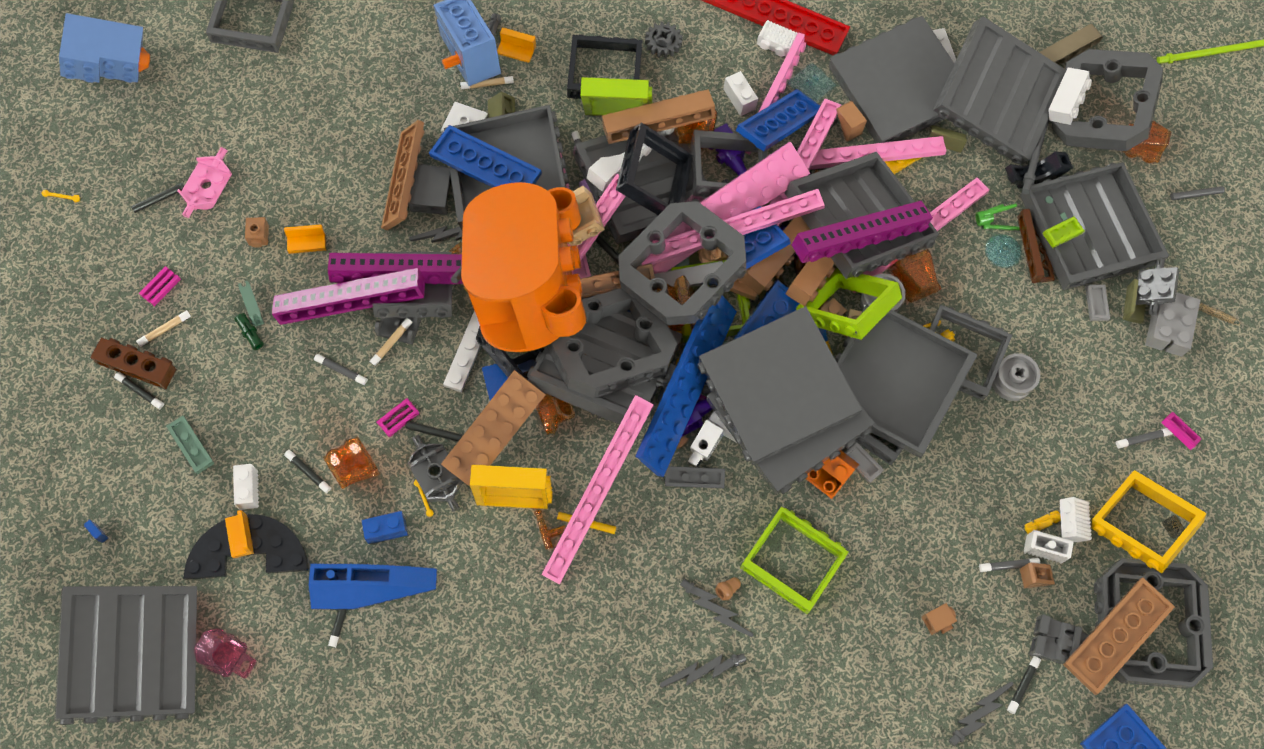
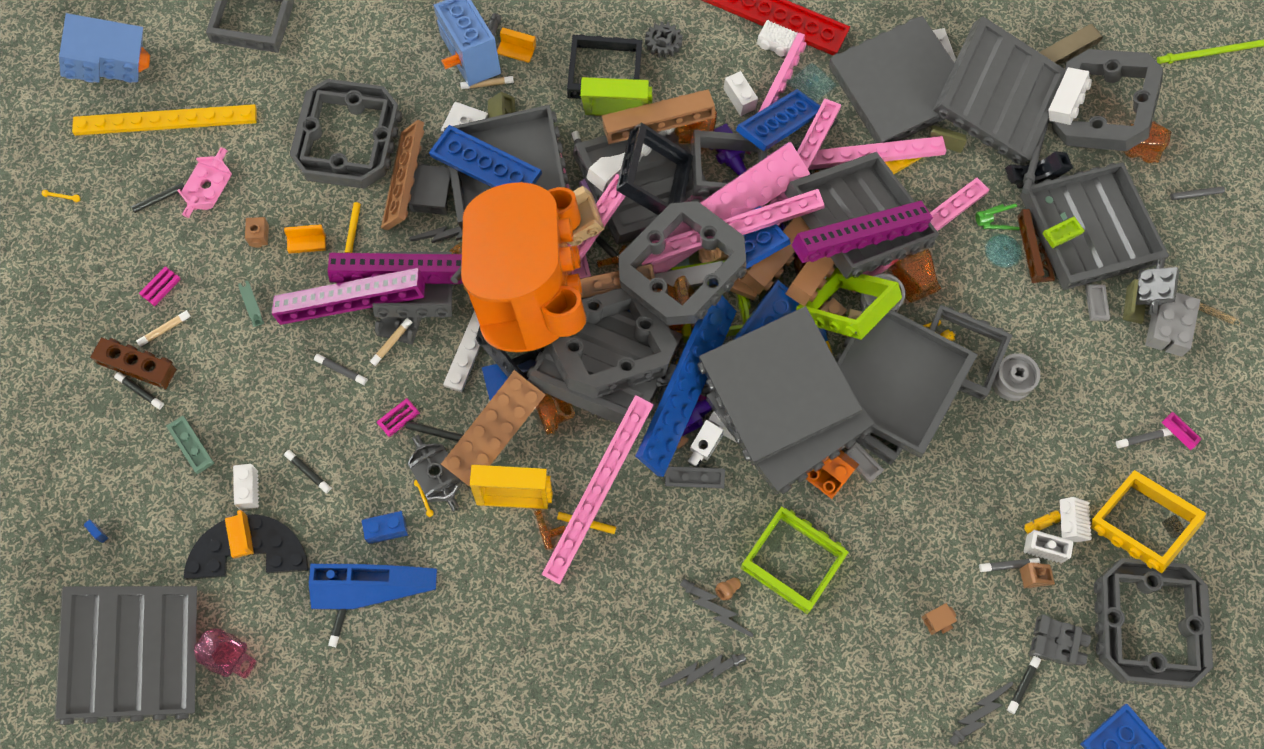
(164, 119): none -> yellow plate
(249, 331): dark green pin -> none
(345, 94): none -> dark grey panel
(350, 463): clear orange piece -> none
(352, 227): none -> yellow bar
(613, 260): none -> clear orange piece
(851, 120): medium nougat slope -> none
(1118, 636): medium nougat plate -> none

